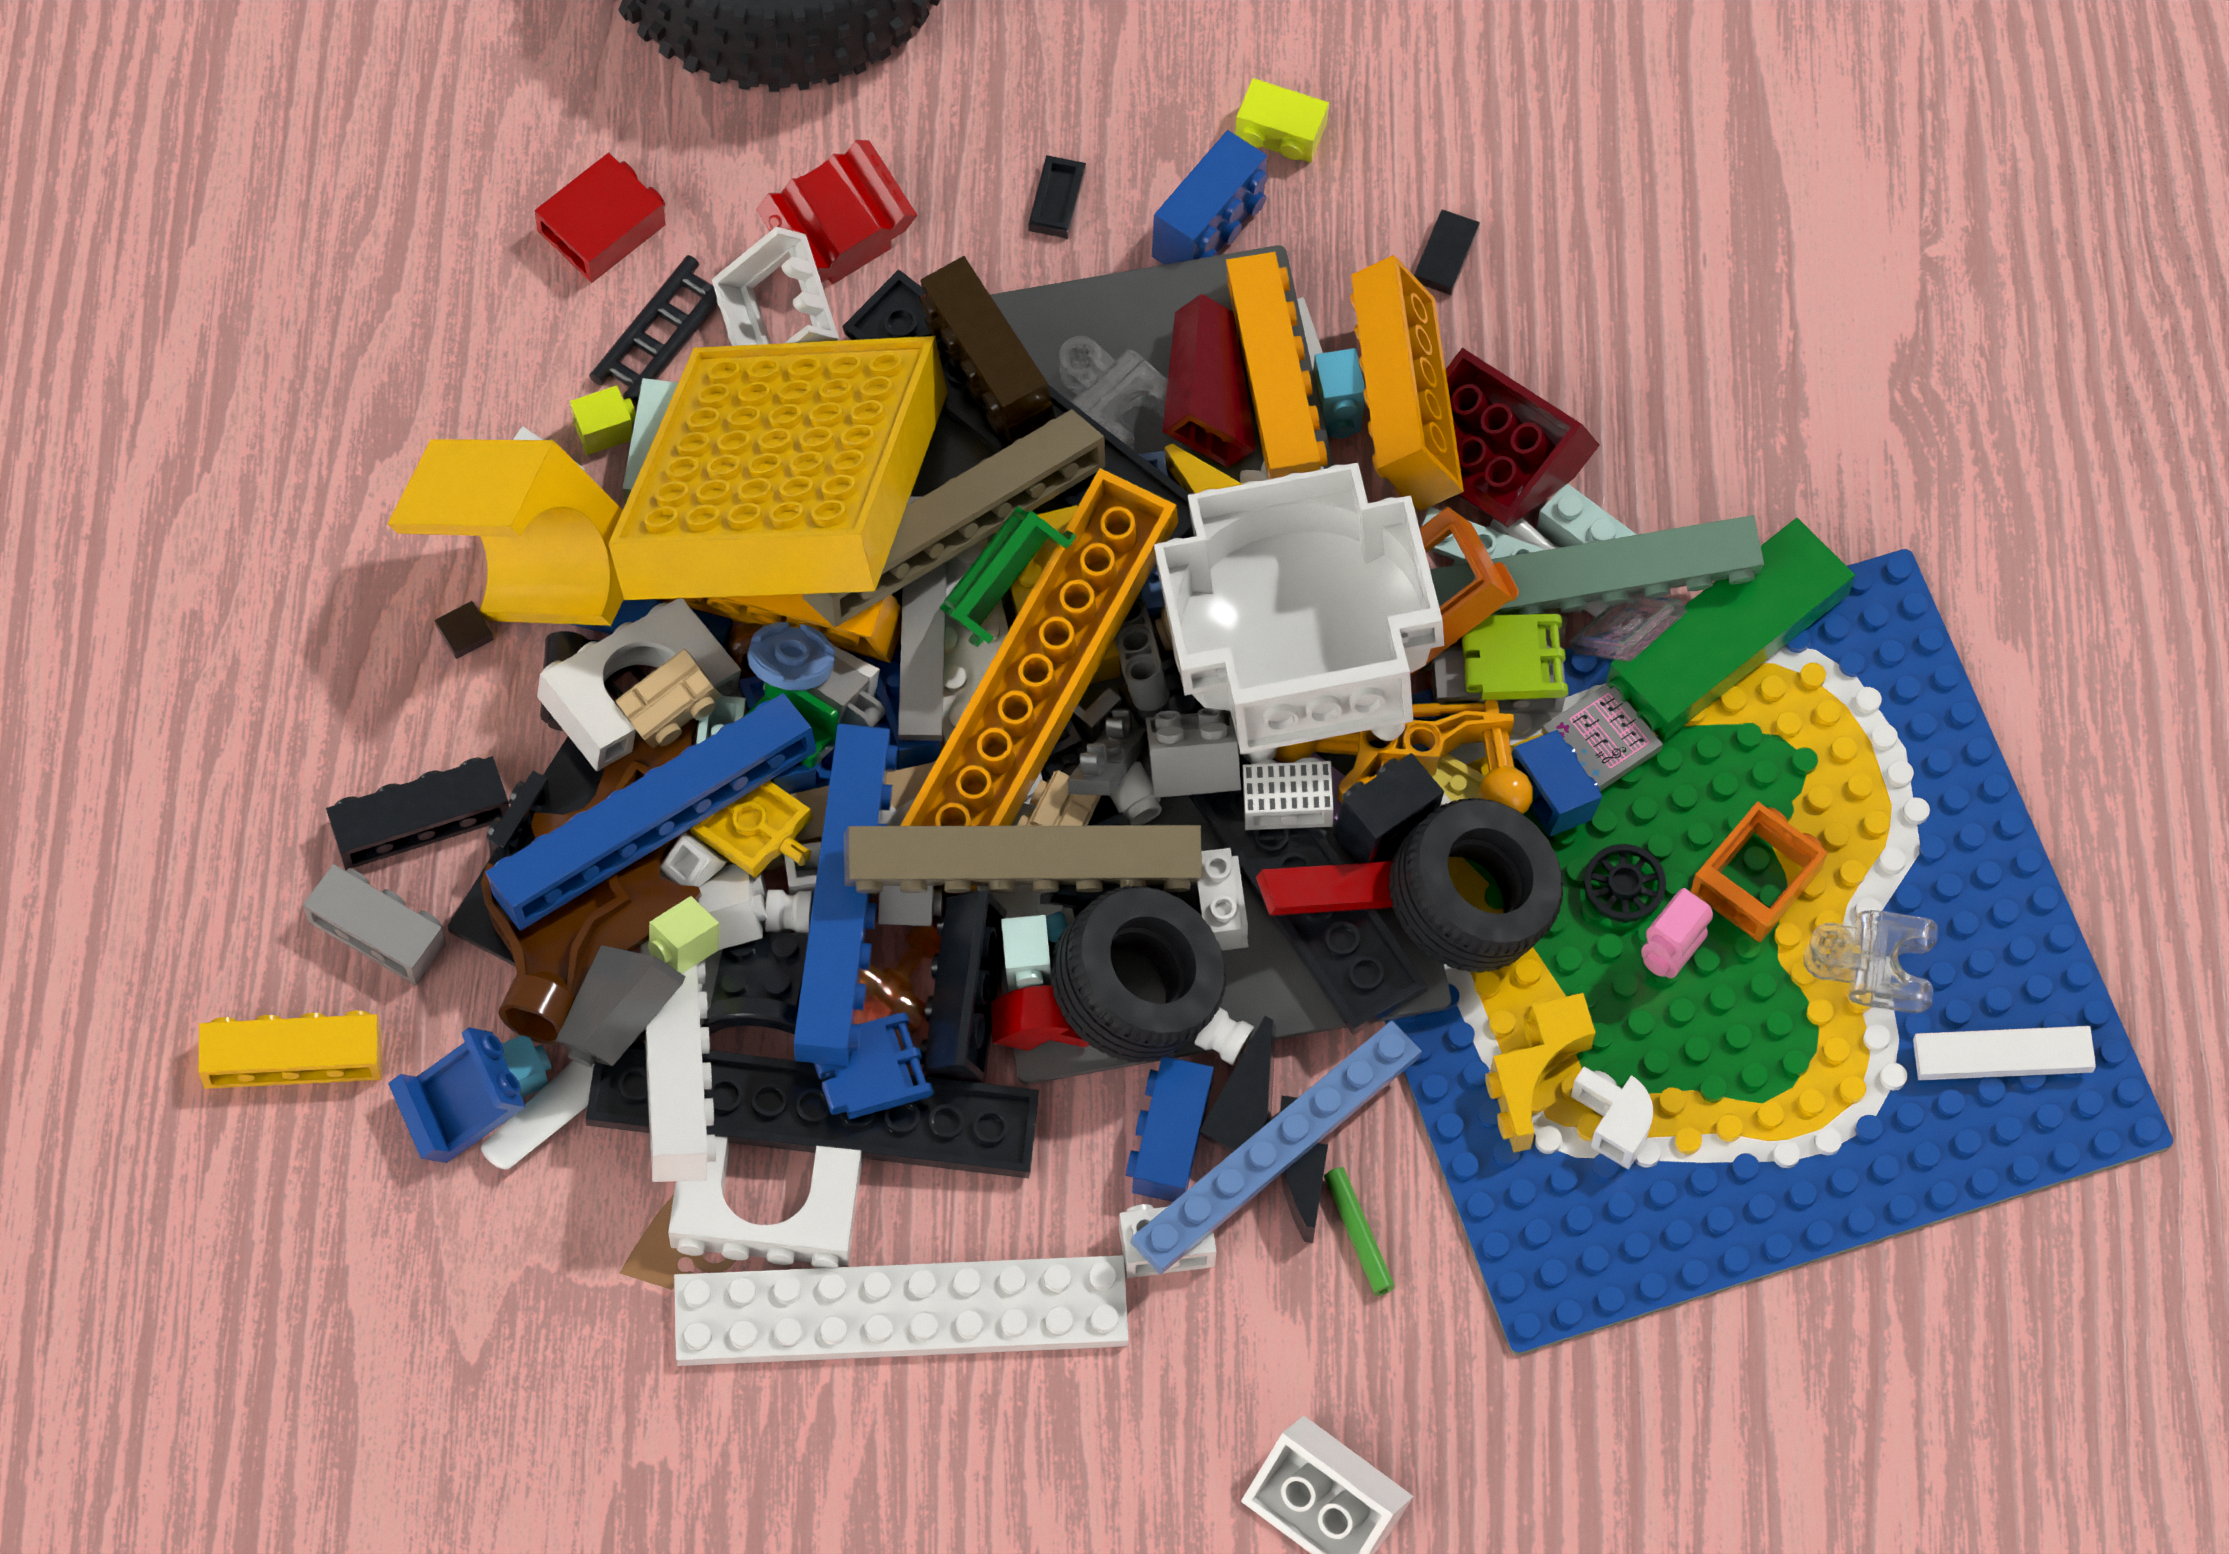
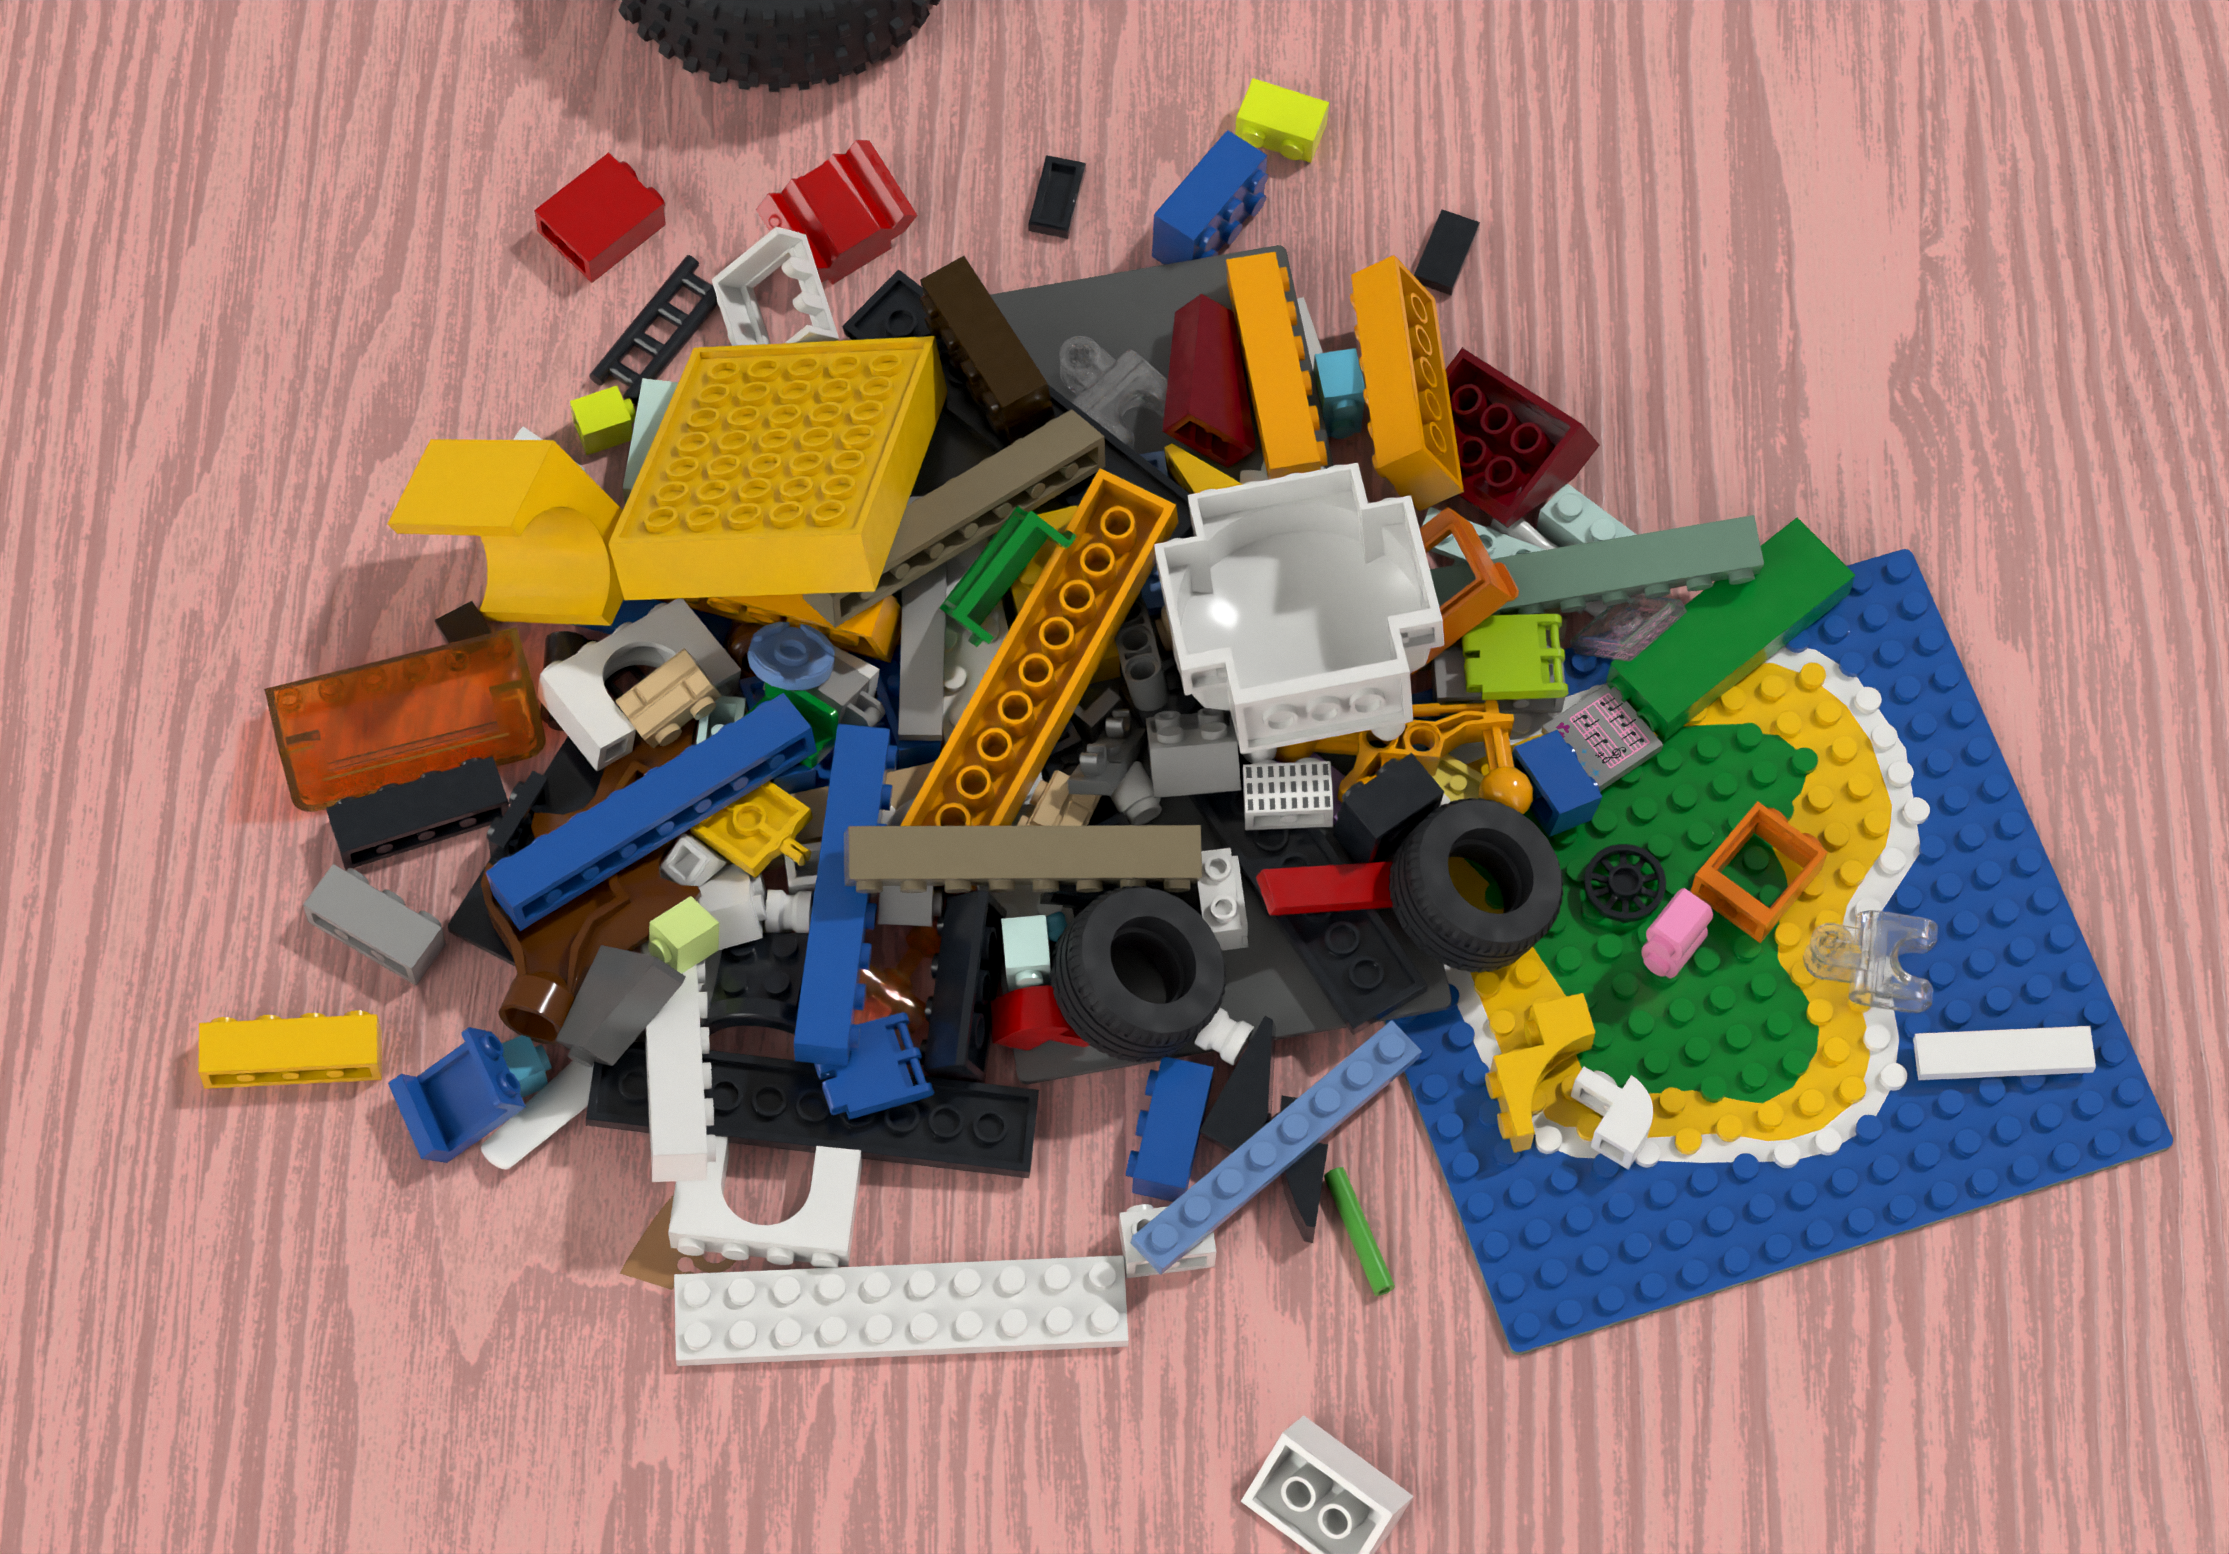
(405, 718): none -> clear orange windscreen

